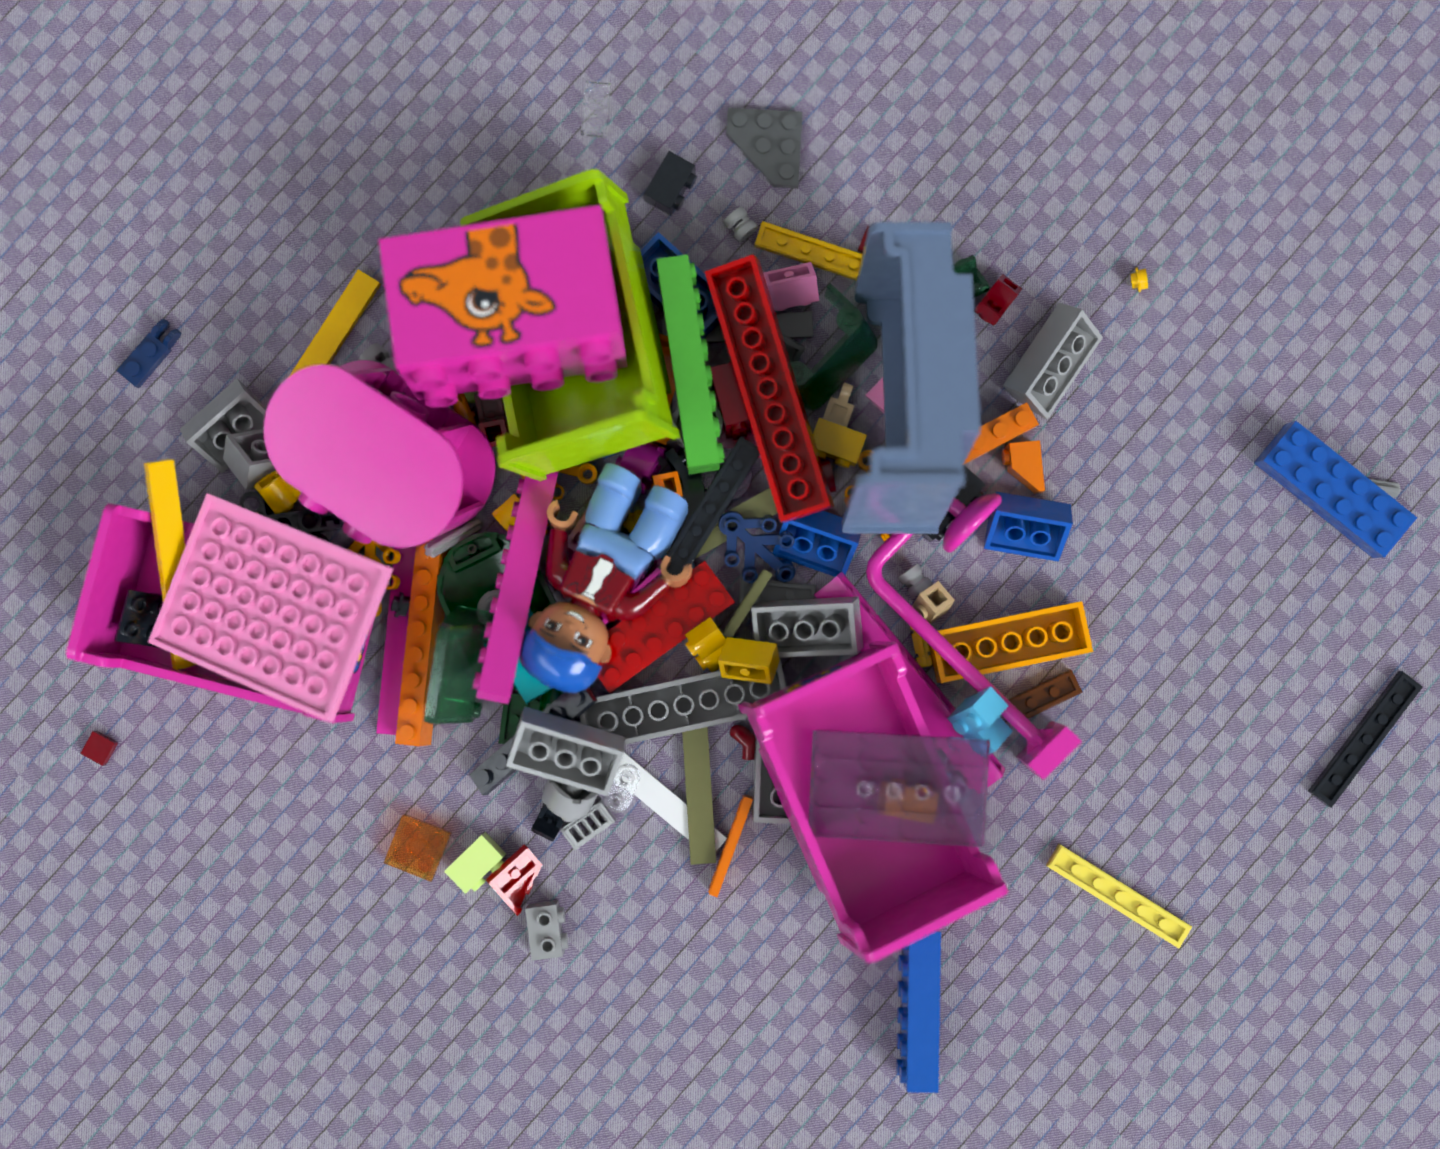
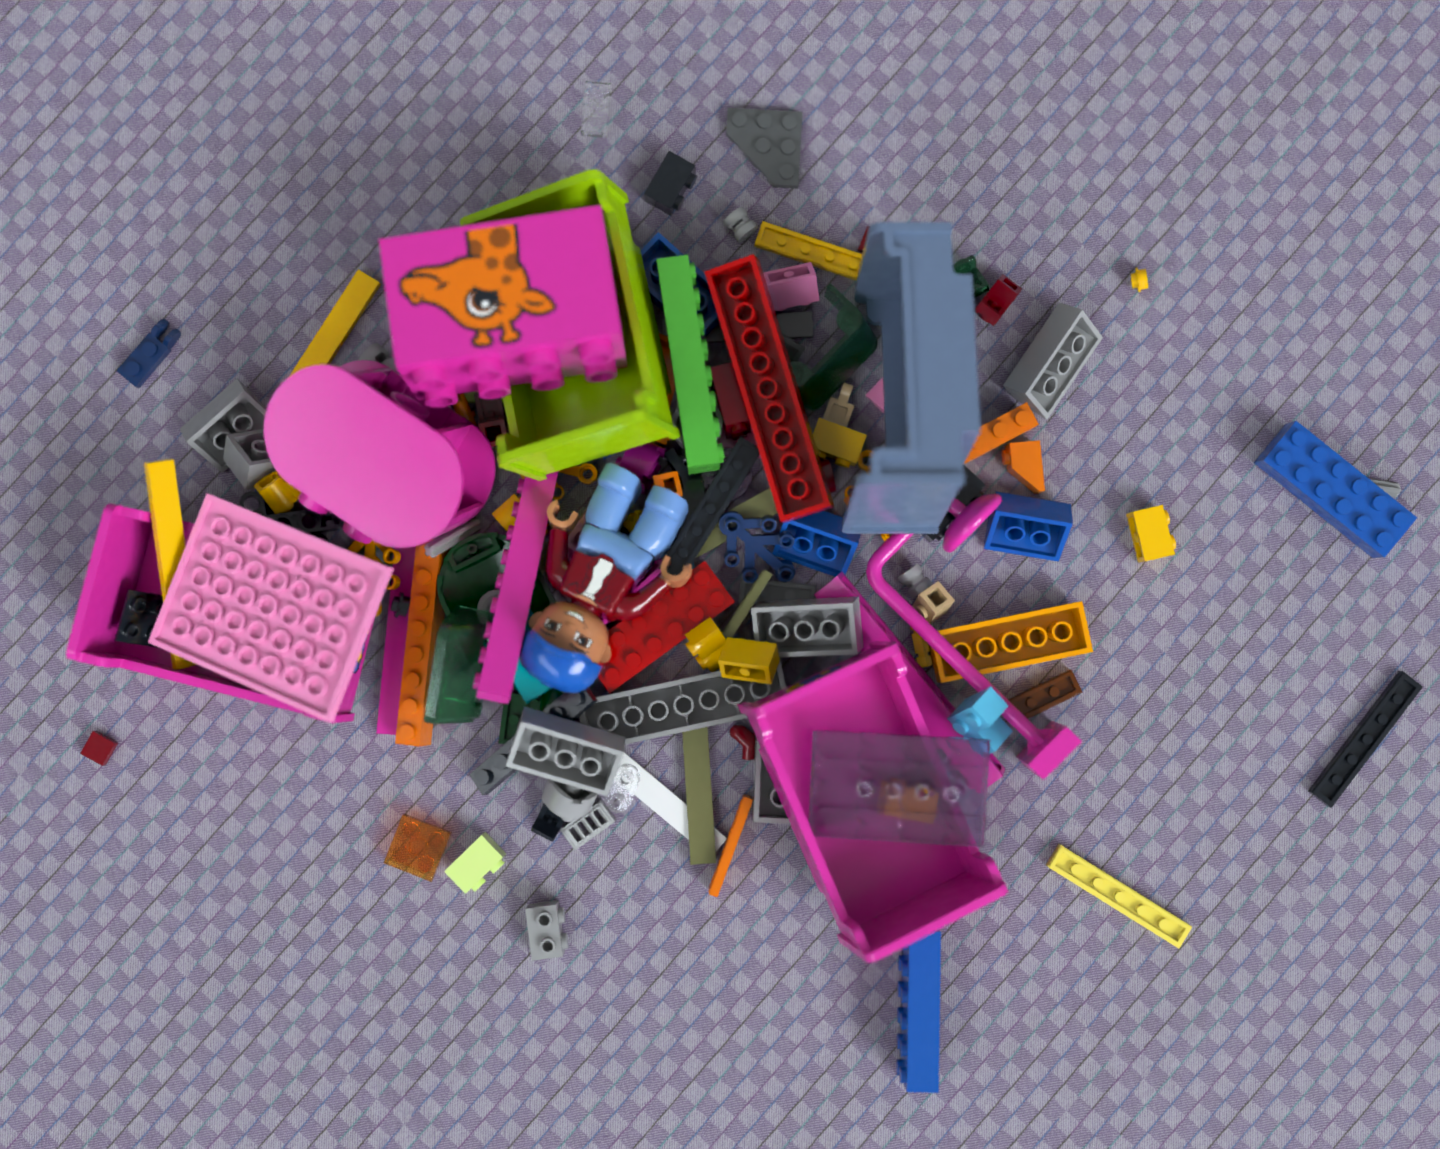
(515, 878): wing -> none
(1151, 533): none -> yellow brick

